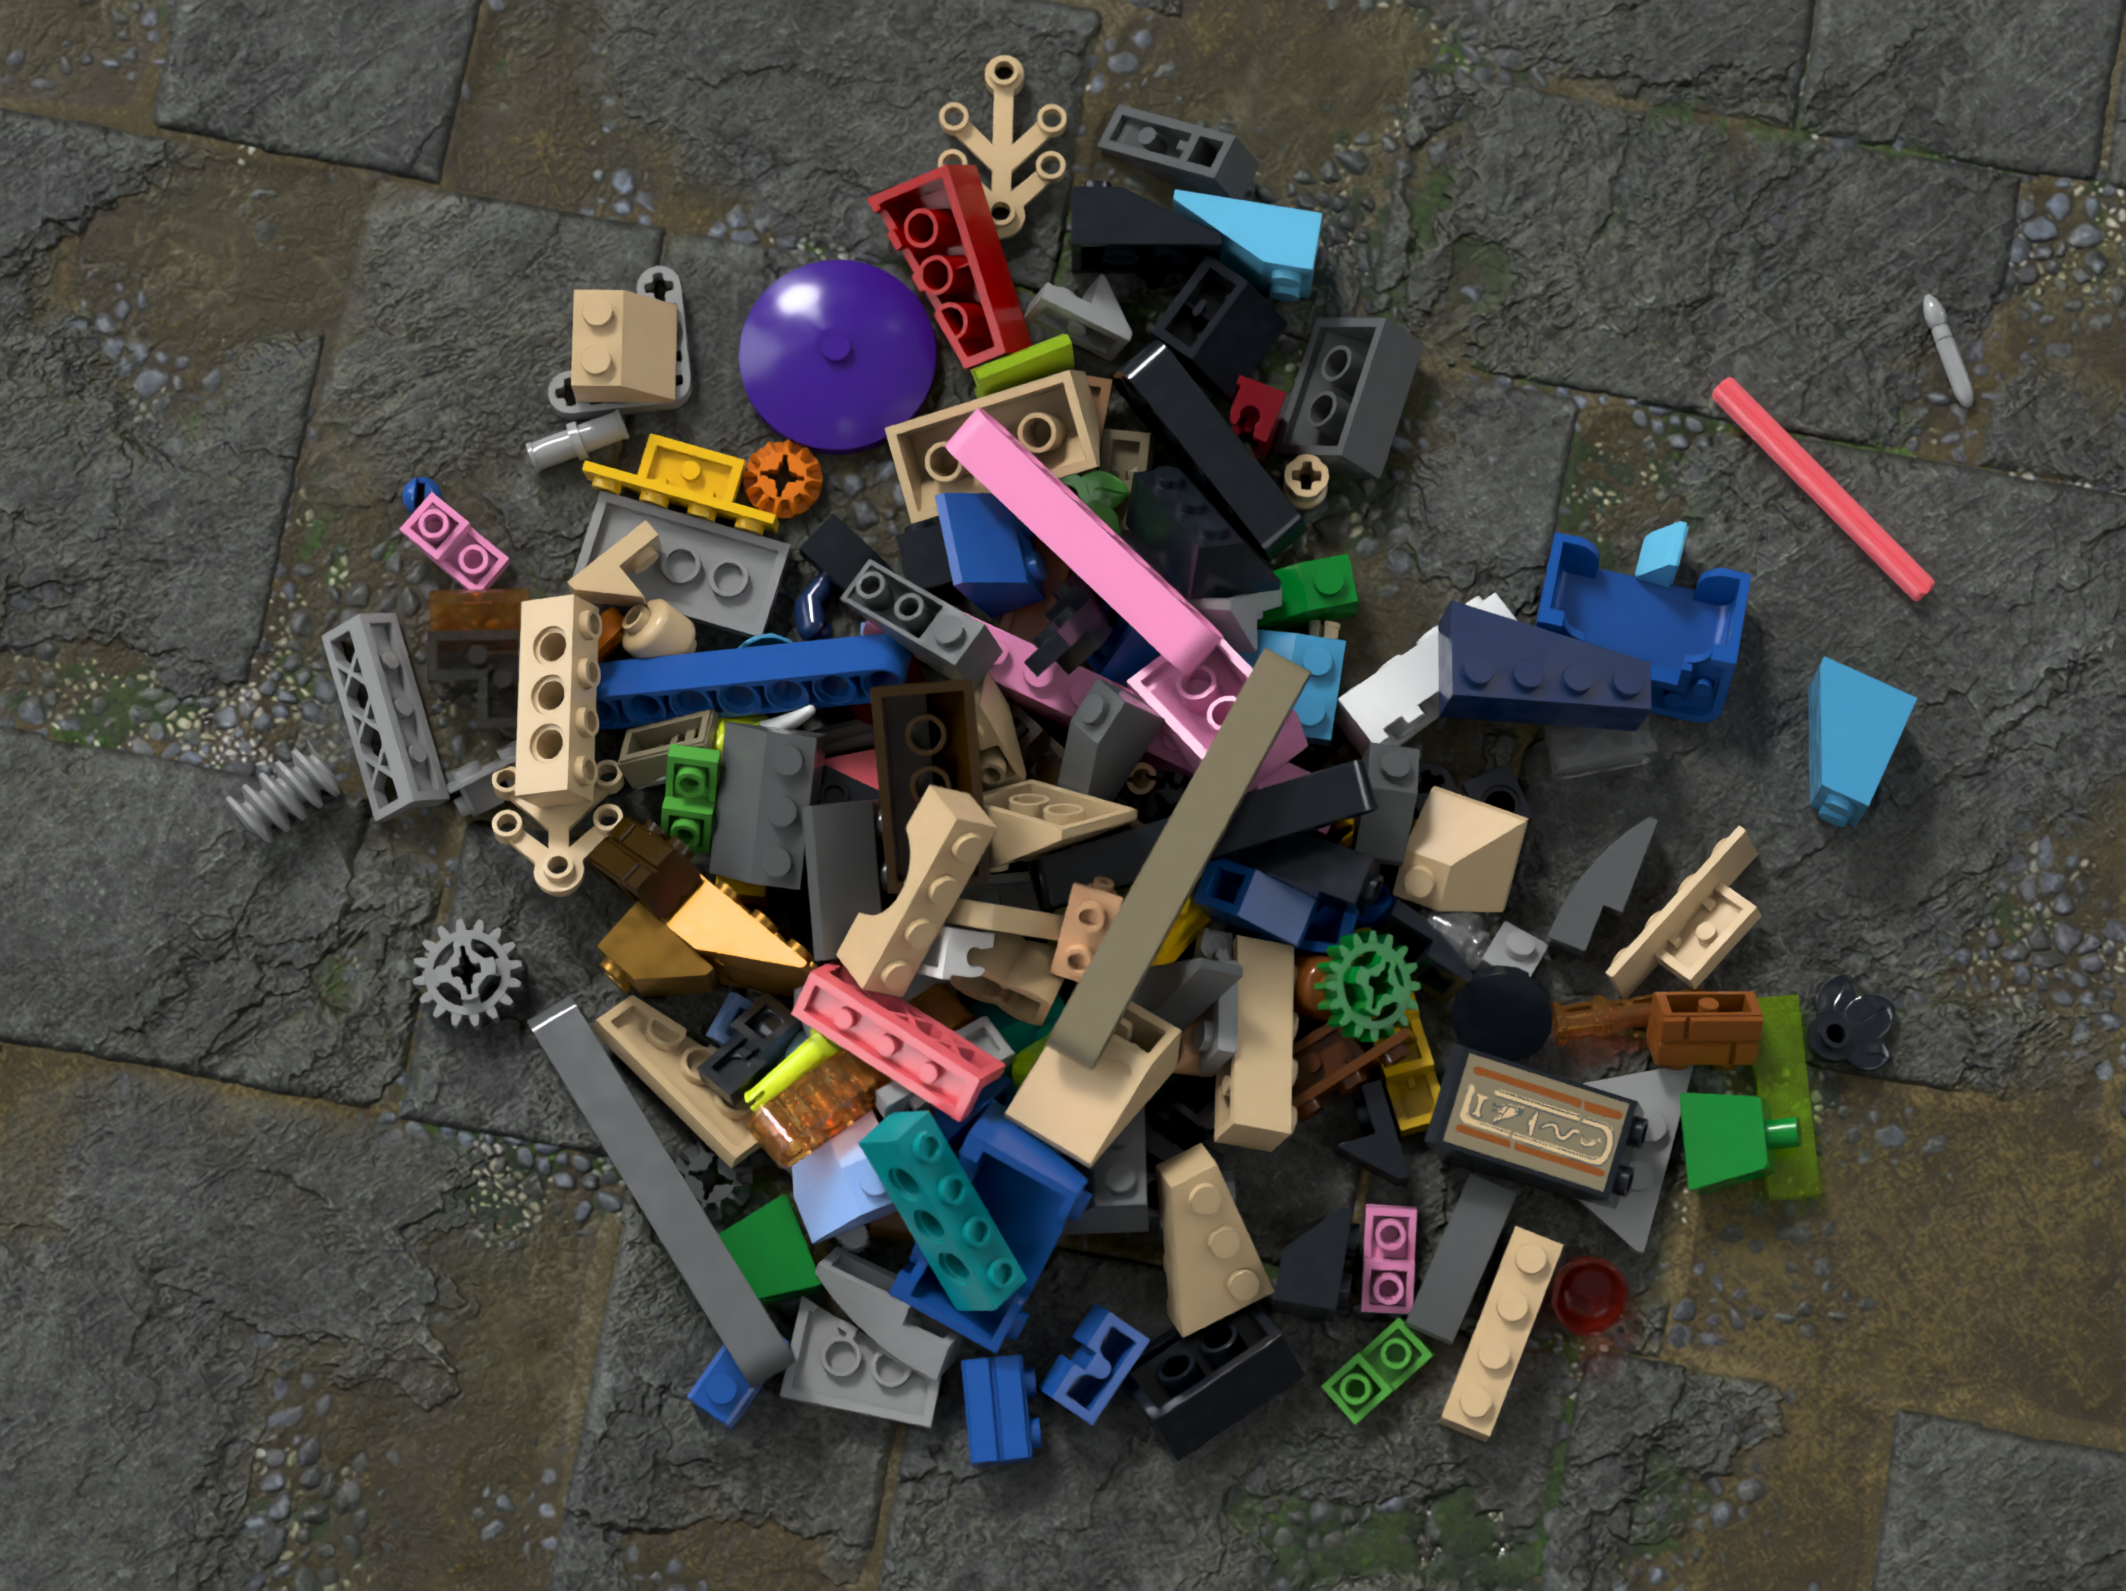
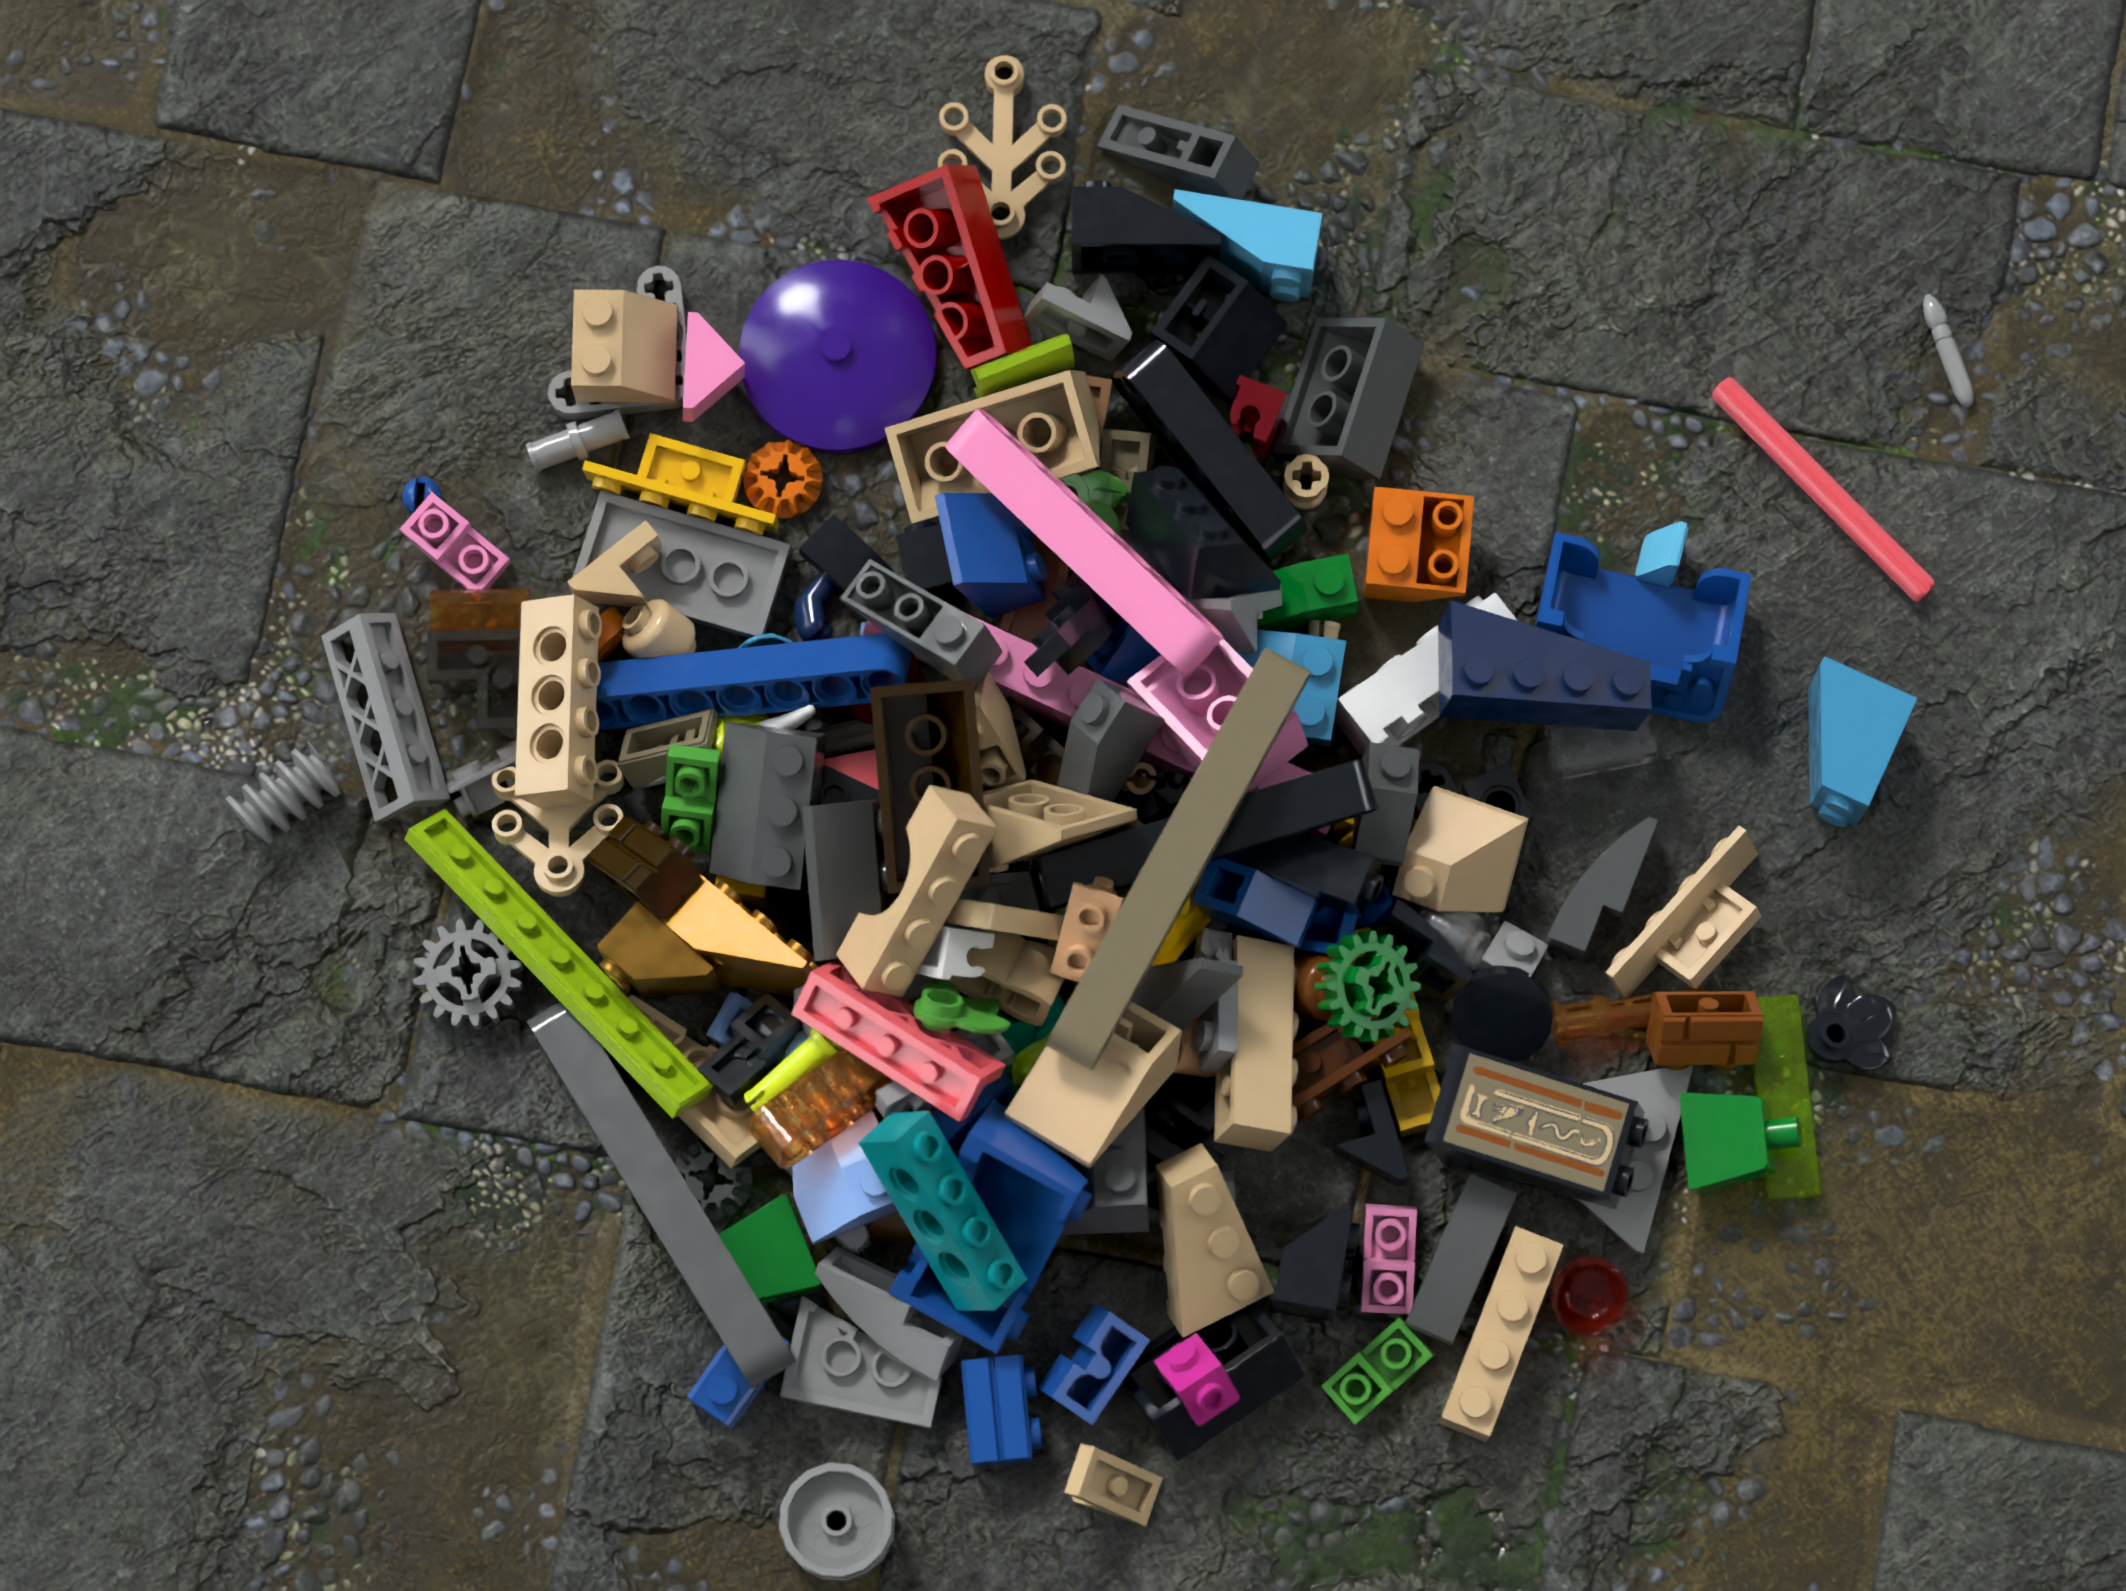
(559, 963): none -> lime tile
(710, 368): none -> bright pink slope
(840, 1553): none -> light grey wheel
(944, 1008): none -> bright green plate
(1112, 1485): none -> tan slope
(1197, 1379): none -> dark pink bracket
(1417, 545): none -> orange slope

